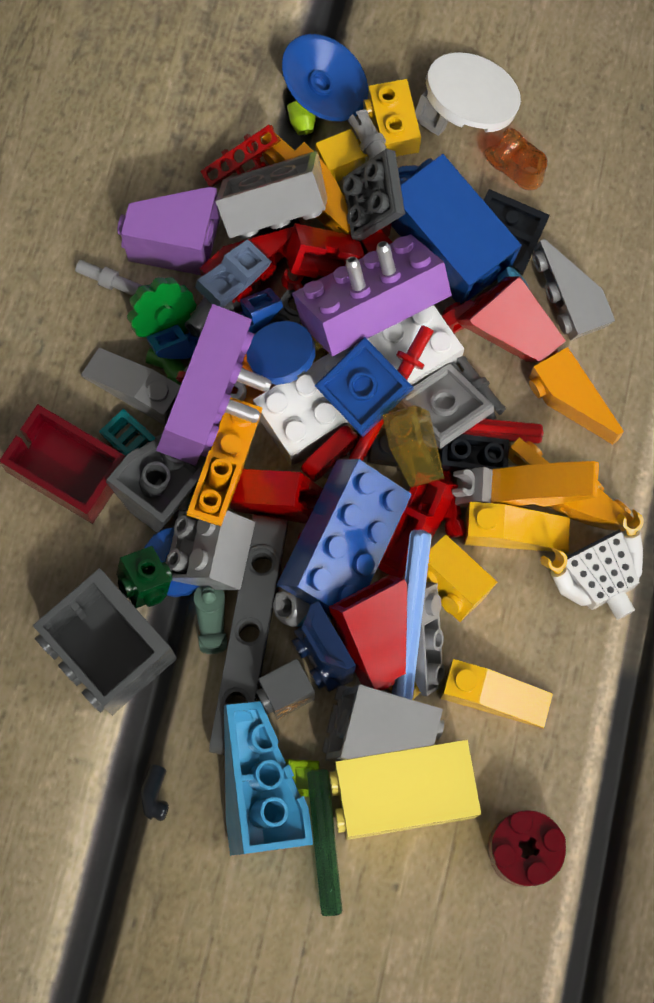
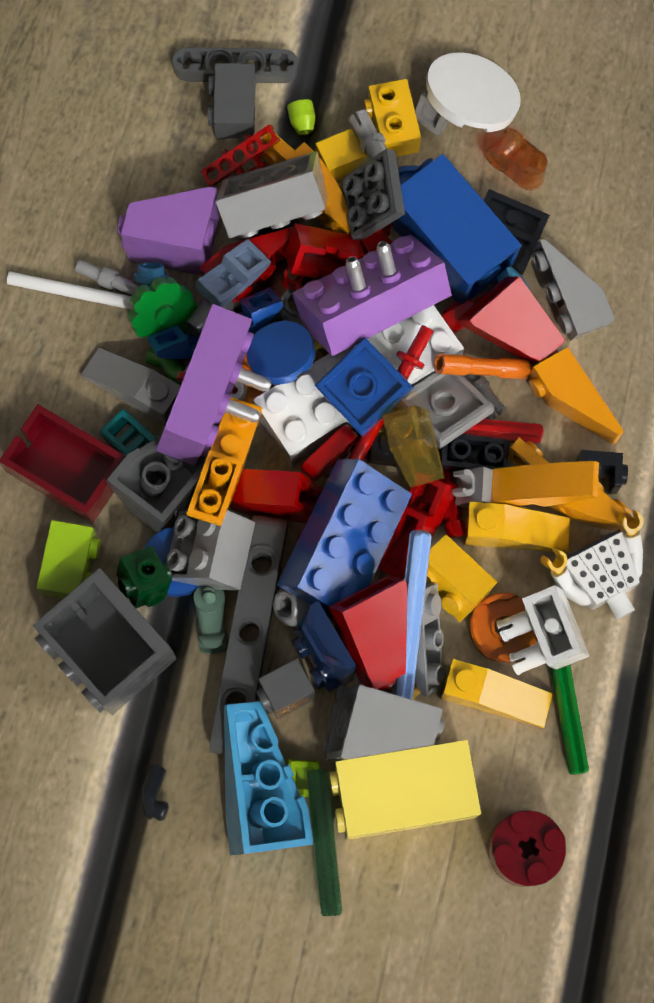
(67, 558): none -> lime brick
(69, 290): none -> white bar
(148, 272): none -> dark azure plate
(233, 100): none -> dark grey brick
(235, 55): none -> dark grey beam
(324, 77): blue hat -> none
(463, 365): none -> orange piece
(483, 630): none -> orange tile
(554, 627): none -> white brick
(570, 720): none -> green axle
(609, 464): none -> black bracket

